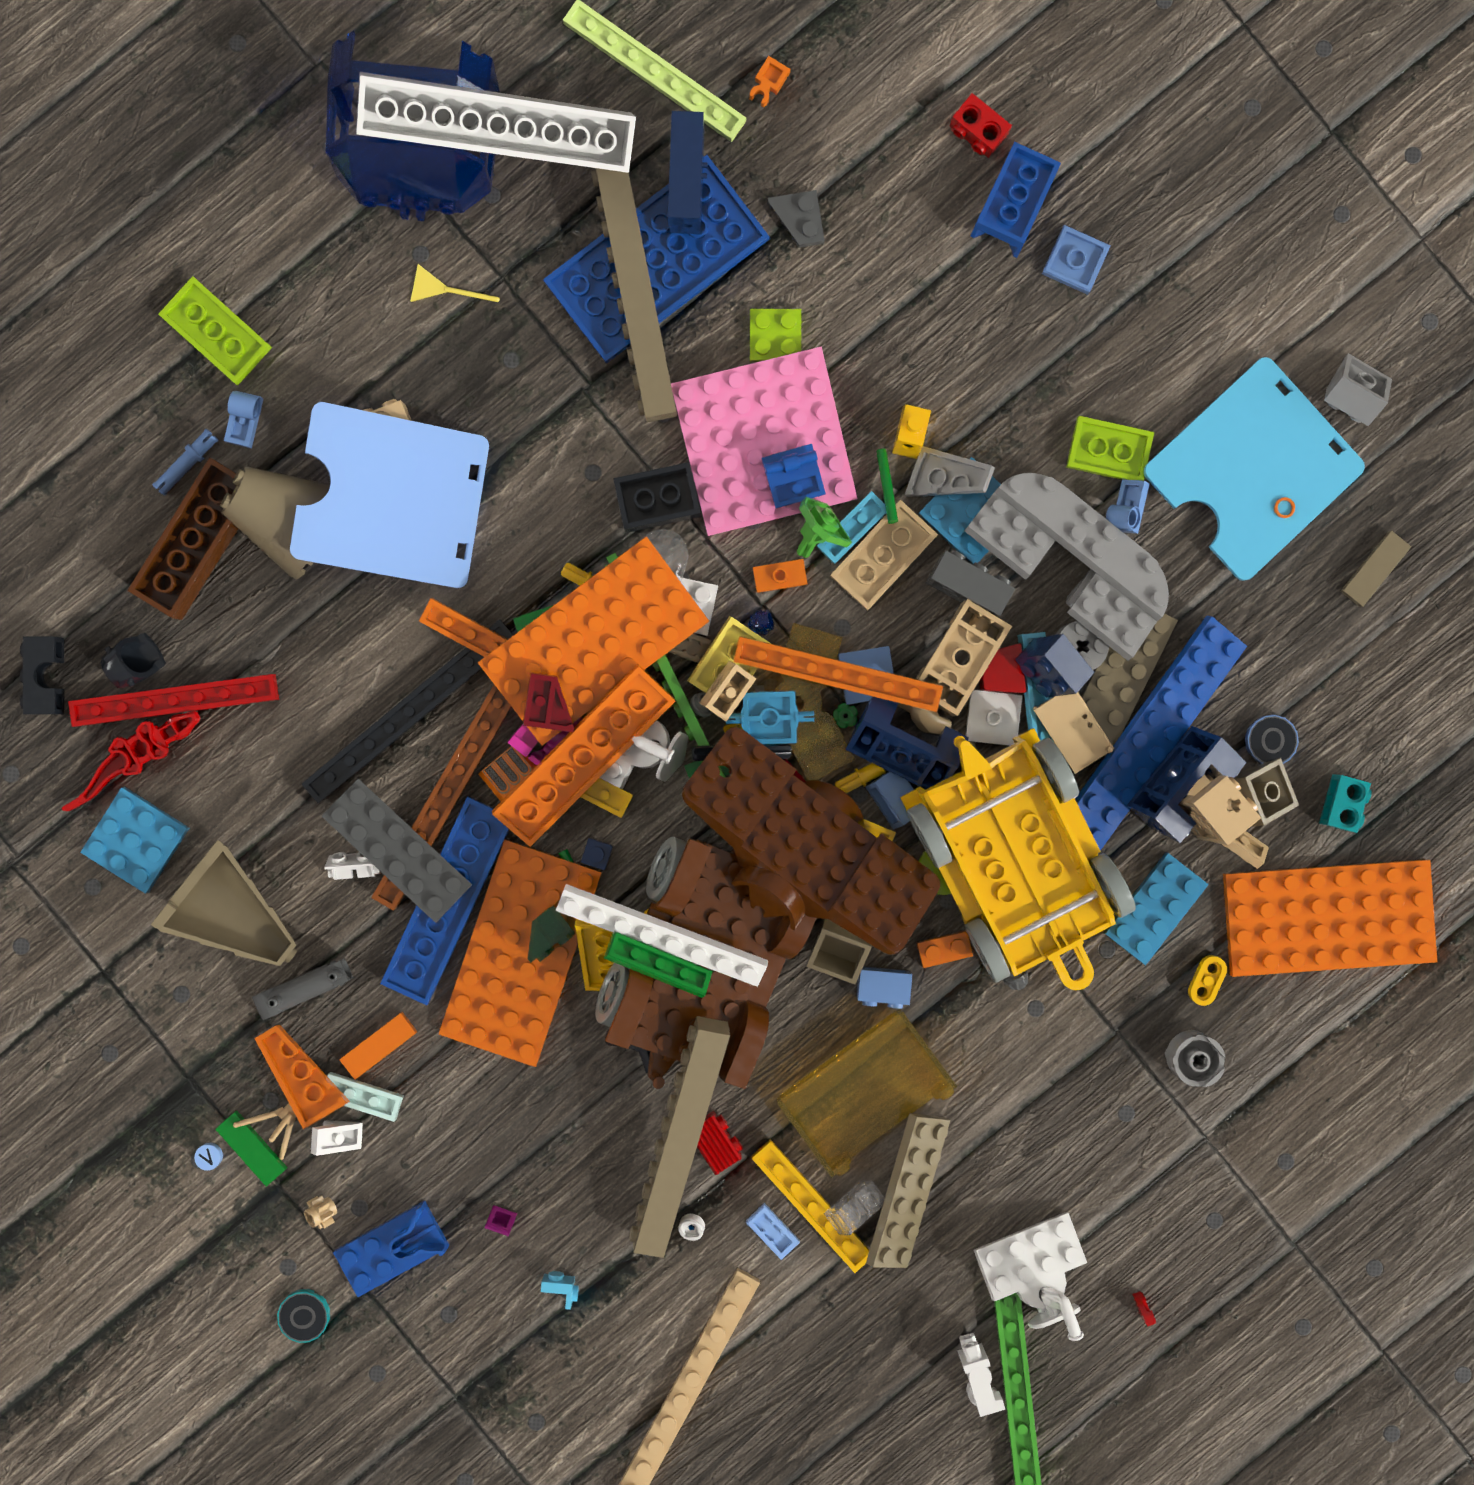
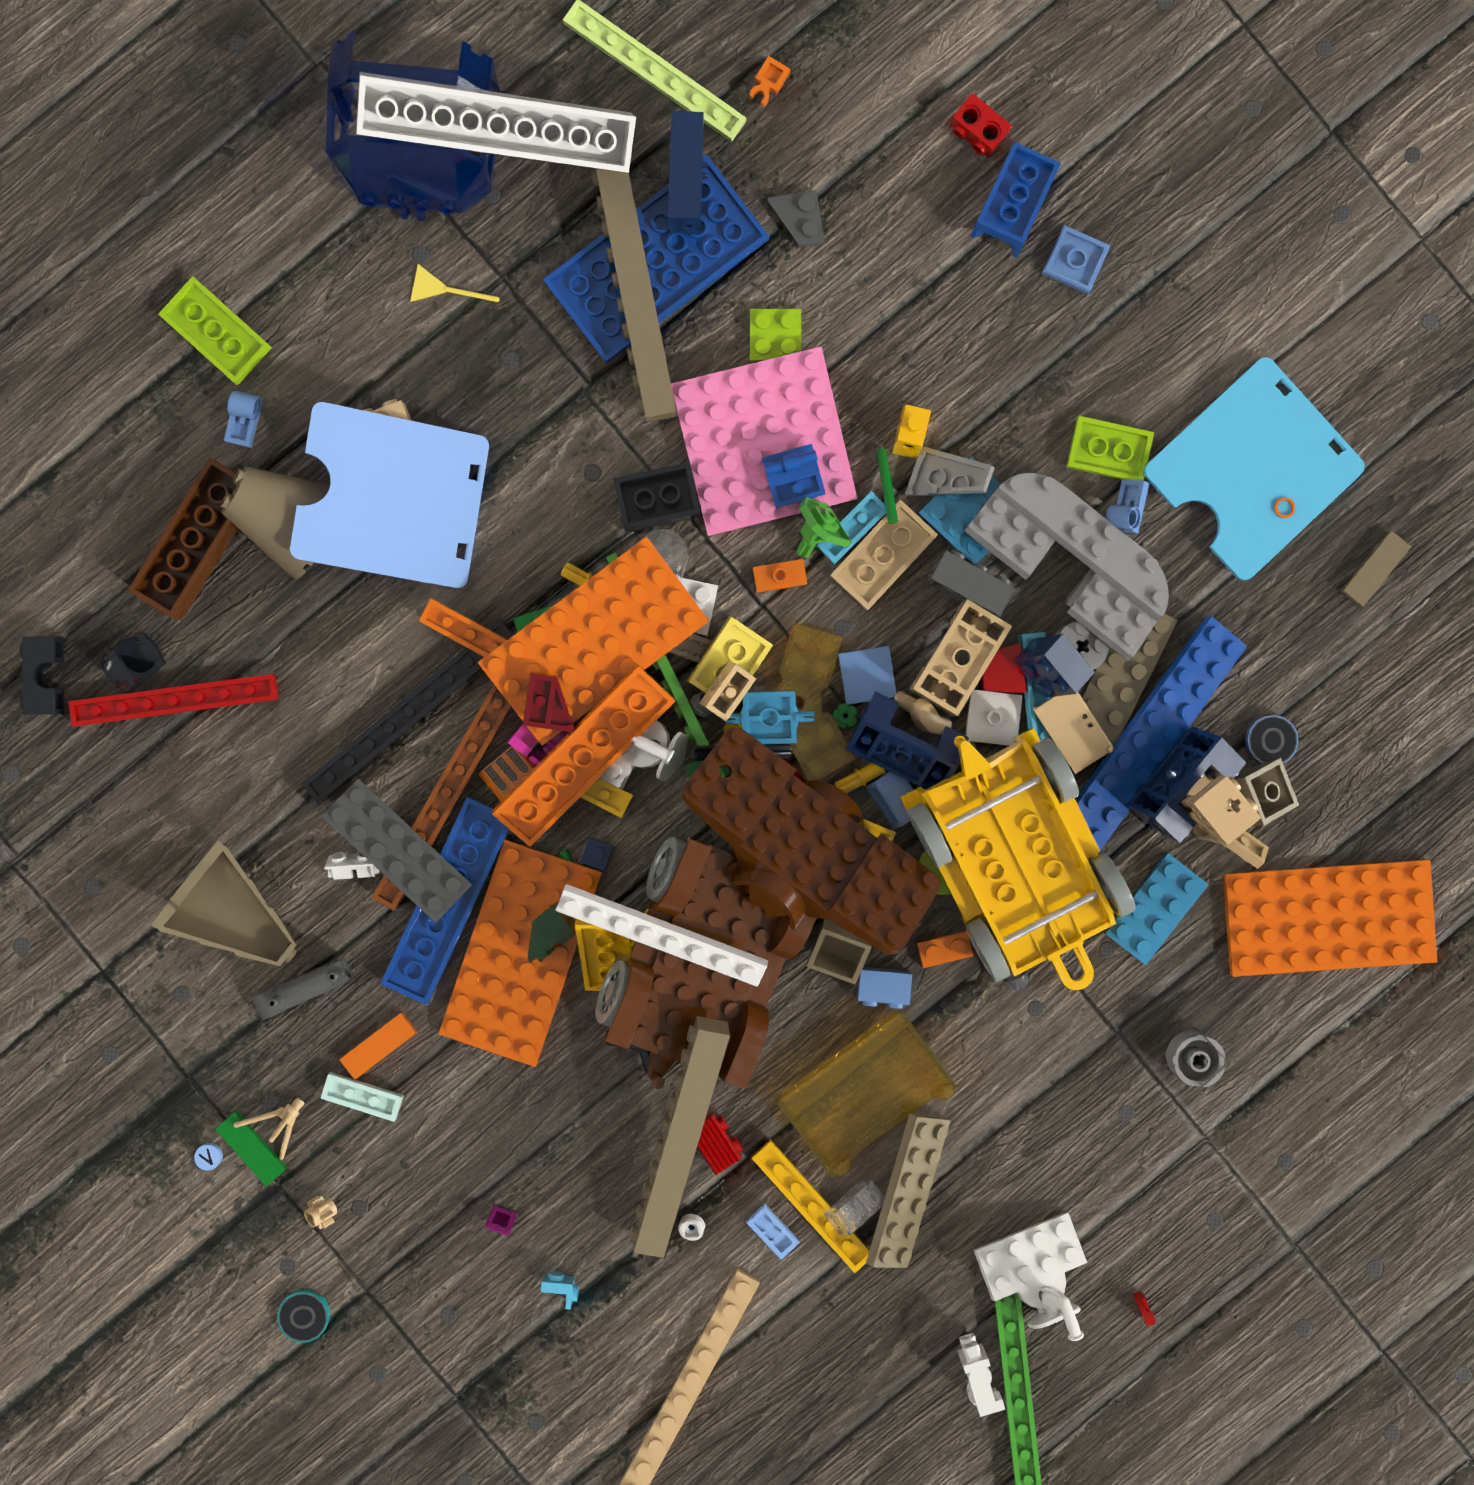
(130, 754): red animal -> none
(135, 840): dark azure plate -> none
(185, 462): medium blue pin -> none
(301, 1080): orange wing -> none
(336, 1137): white slope -> none
(391, 1248): blue plate -> none
(658, 964): green tile -> none
(761, 622): clear blue plate -> none
(838, 674): orange plate -> none
(1208, 980): yellow plate -> none
(1338, 801): teal brick -> none
(1358, 390): light grey slope -> none

